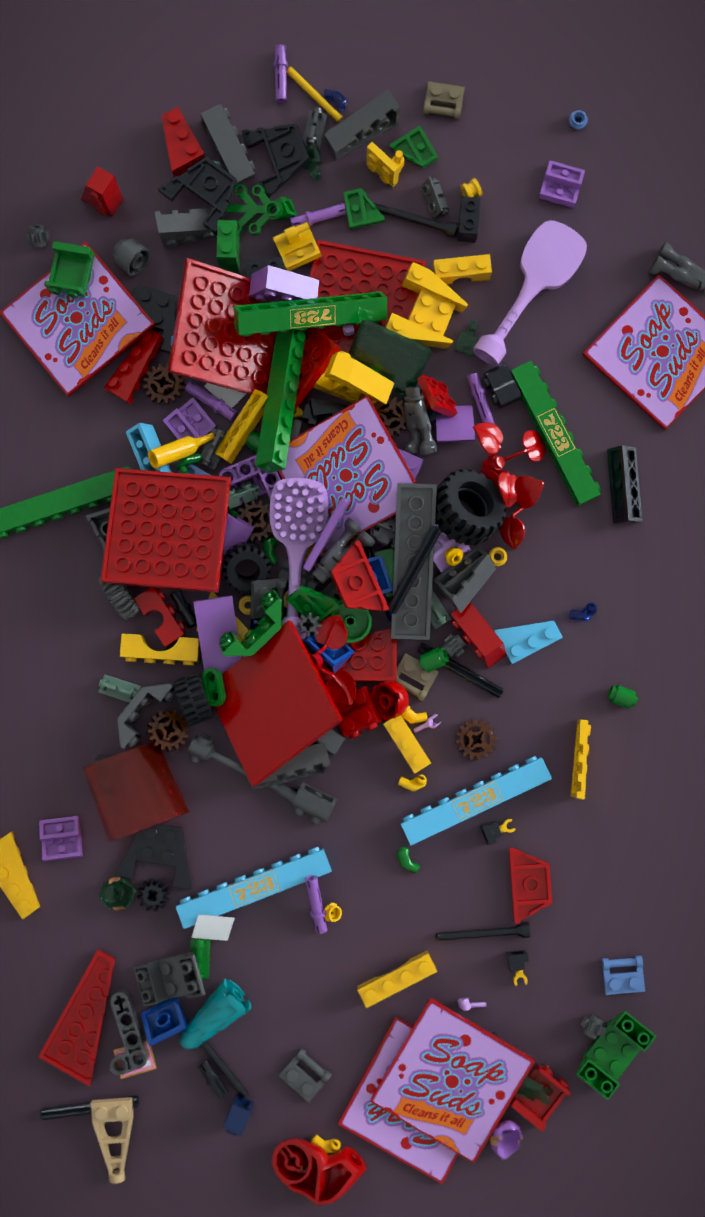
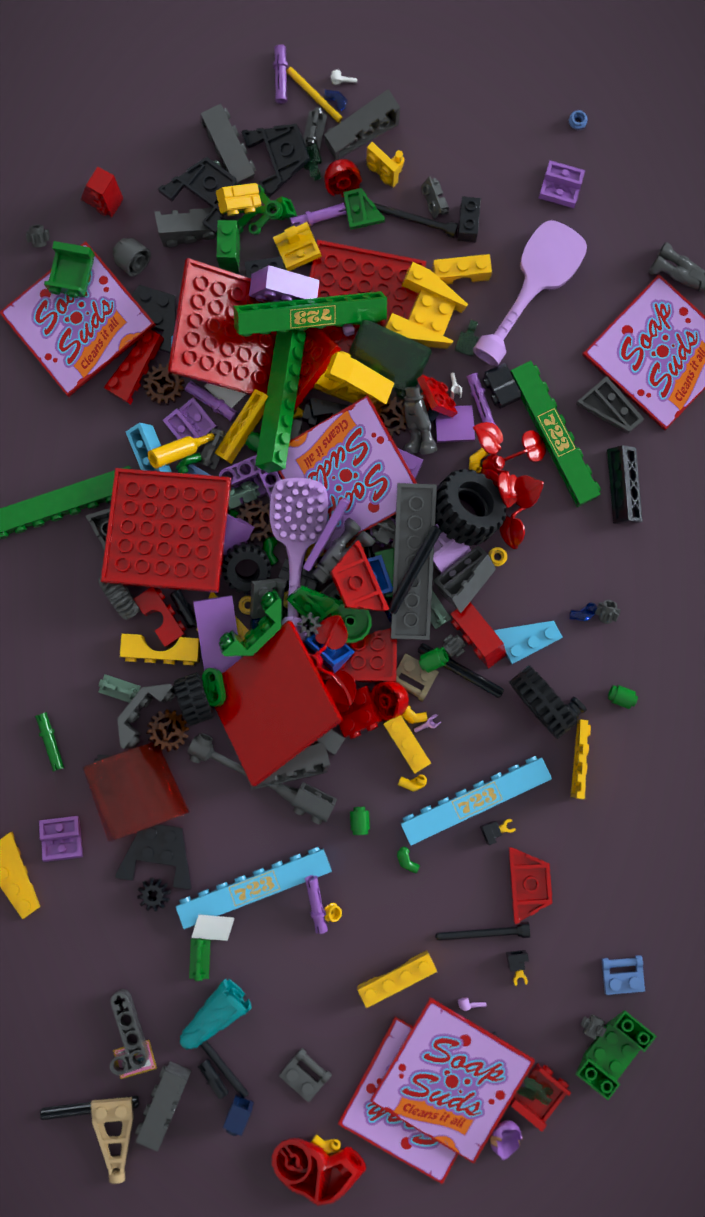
(47, 735): none -> green pin
(78, 1031): red wing -> none
(117, 893): clear green hair -> none
(163, 1106): none -> dark grey wedge
(164, 1020): blue slope -> none
(169, 979): dark grey slope -> none
(181, 143): red wedge -> none
(238, 198): none -> yellow brick
(337, 79): none -> white hand
(342, 177): none -> red cylinder
(359, 821): none -> green brick
(416, 148): green wing -> none
(444, 95): dark tan plate -> none
(453, 556): yellow plate -> none
(455, 389): none -> white hand
(471, 189): yellow wheel -> none
(475, 460): none -> yellow arm
(483, 745): reddish brown gear -> none
(543, 702): none -> black tyre
(576, 707): none -> black wheel
(607, 611): none -> dark grey gear
(611, 406): none -> dark grey wedge

